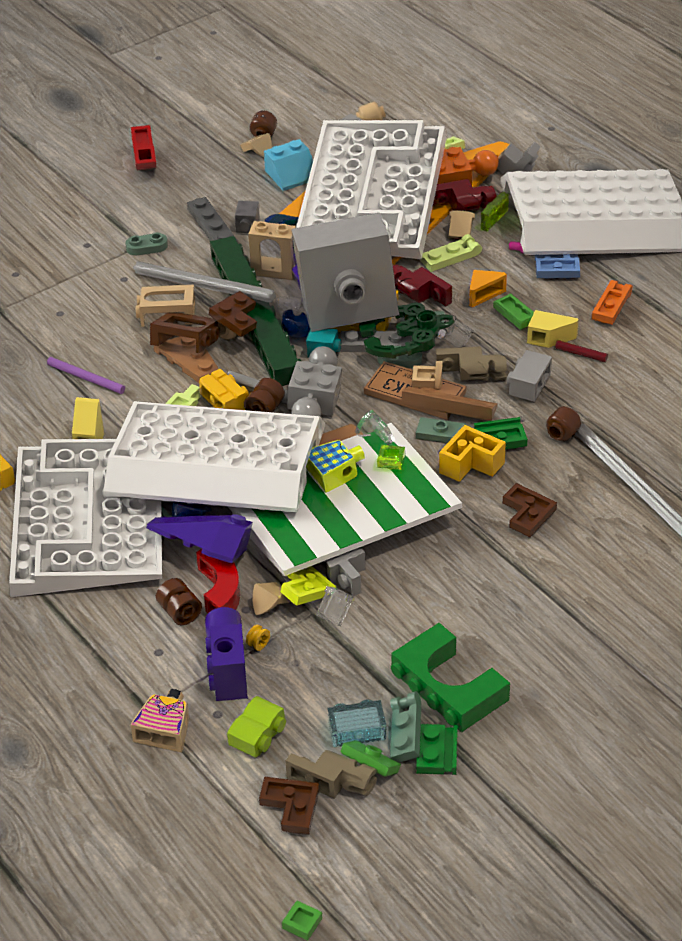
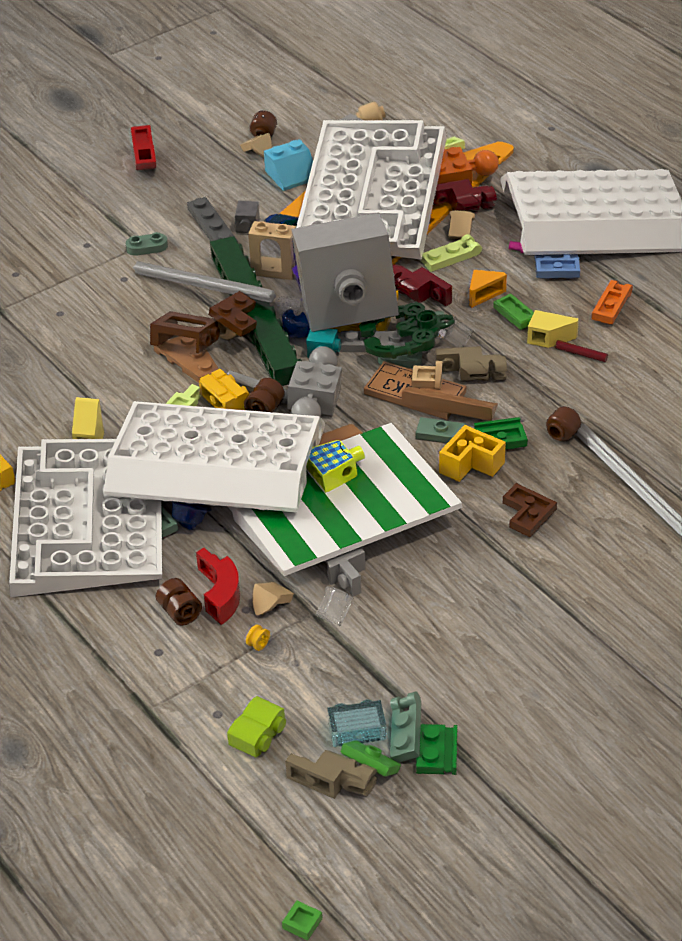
(91, 377): medium lavender bar -> none
(144, 306): tan panel -> none
(162, 721): tan torso -> none
(218, 536): dark purple wedge -> none
(227, 660): dark purple brick -> none
(296, 797): reddish brown plate -> none
(305, 586): neon yellow plate -> none
(373, 424): clear tile -> none
(391, 457): clear neon green plate -> none
(458, 704): green arch -> none
(494, 211): clear neon green plate -> none
(515, 160): light grey brick -> none
(529, 375): light grey brick -> none

